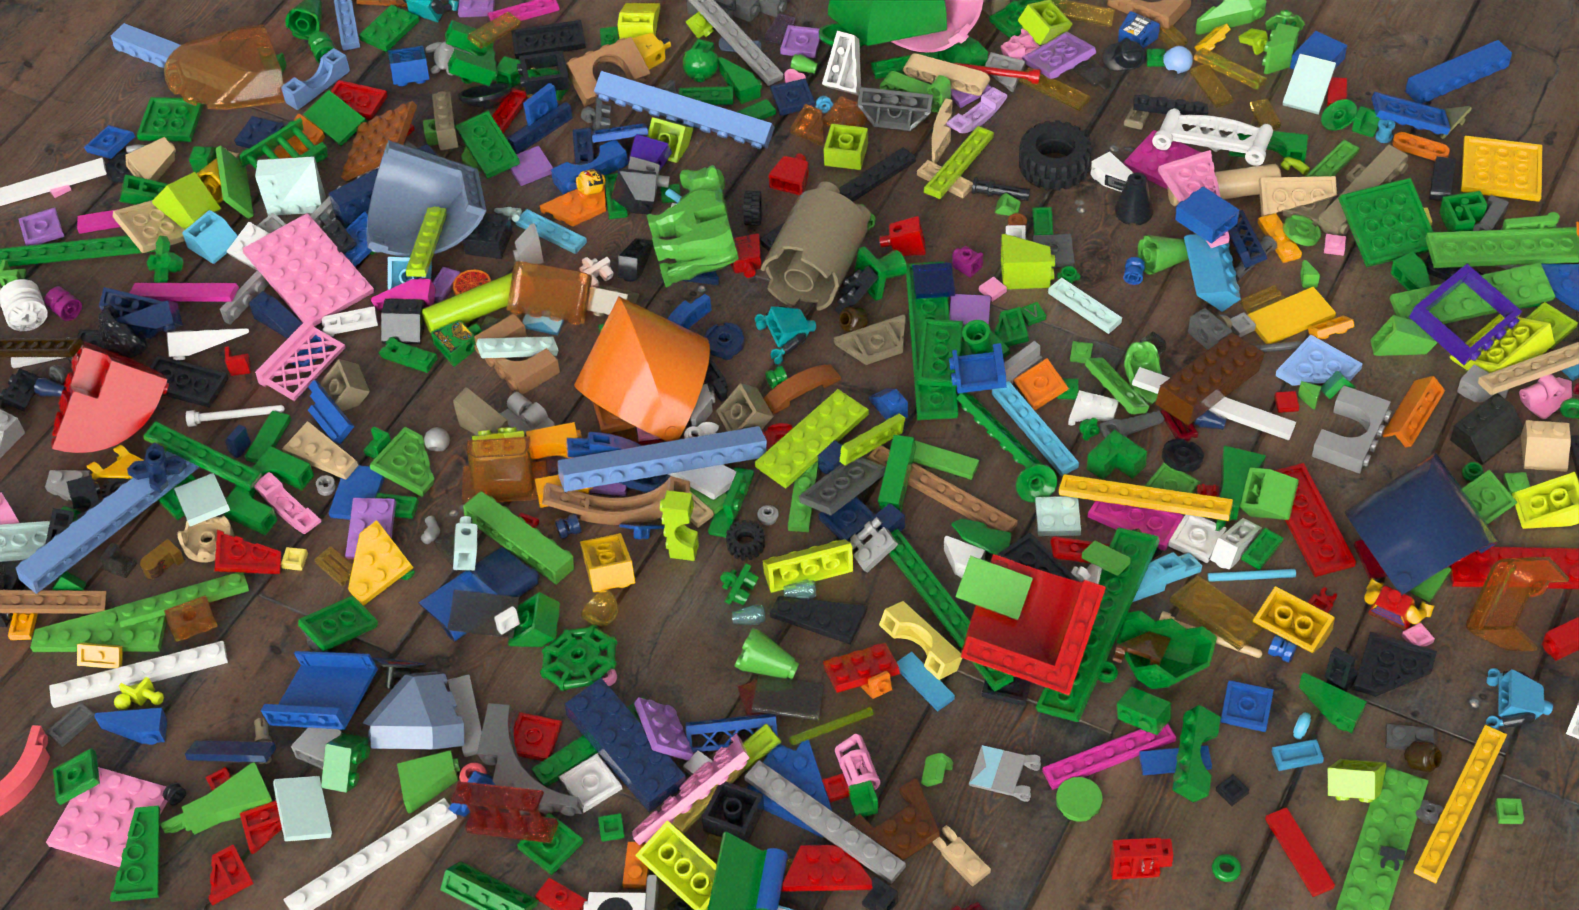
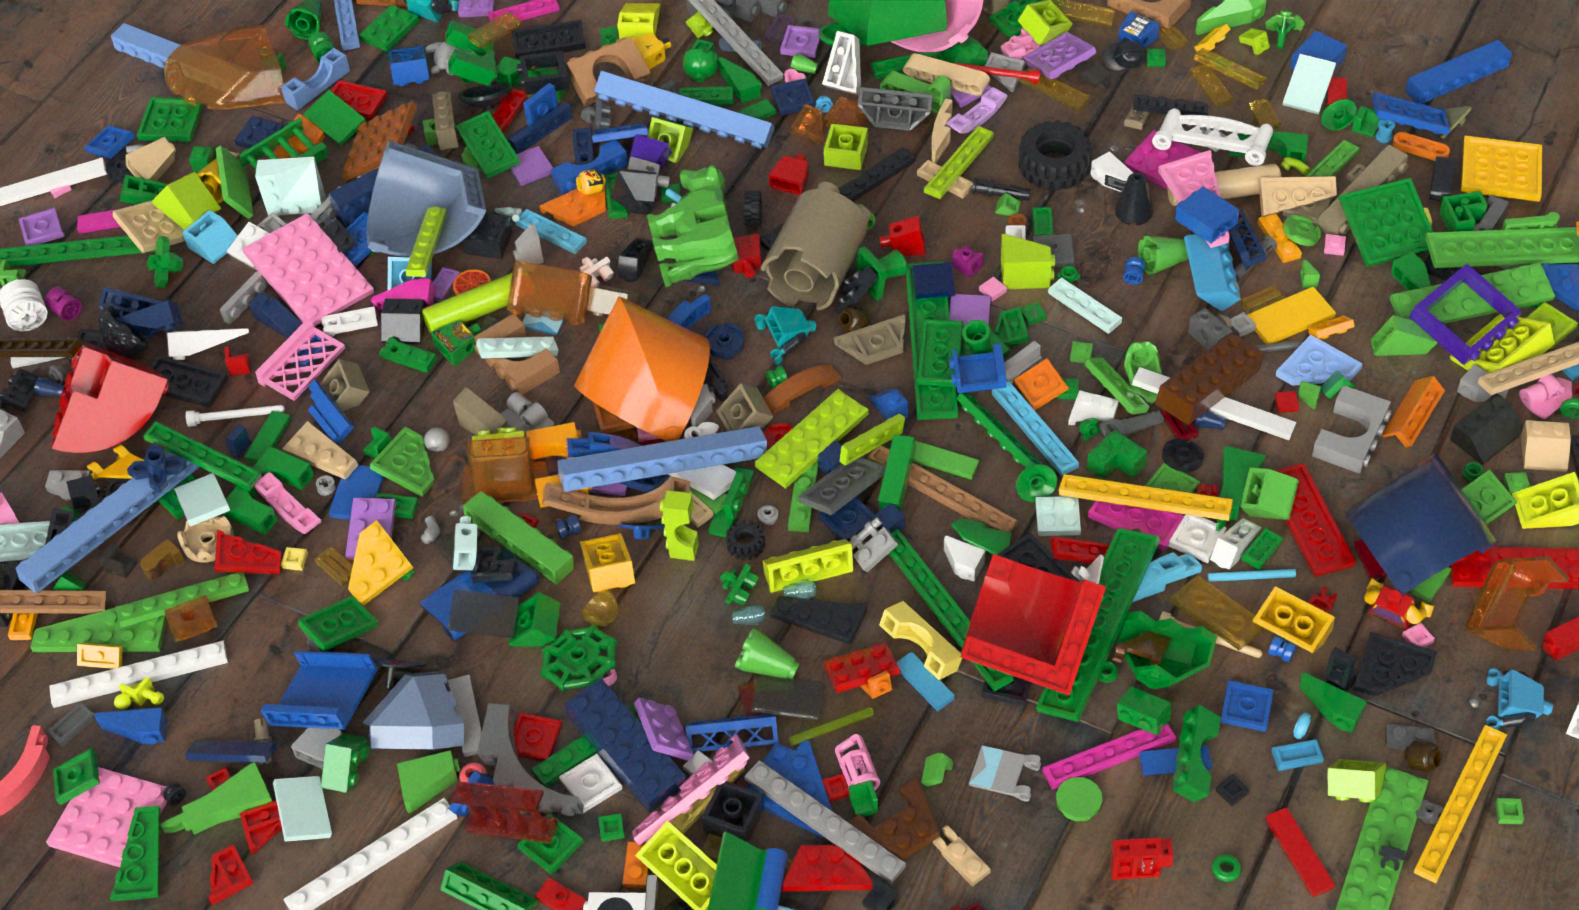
(187, 291): dark pink tile -> none
(491, 567): none -> black plate
(507, 620): white tile -> none
(760, 745): lime tile -> none
(994, 587): tile -> none
(1106, 557): bright green tile -> none
(1155, 339): clear smoke tile -> none
(1178, 59): light blue hair -> none
(1280, 48): bright green slope -> none

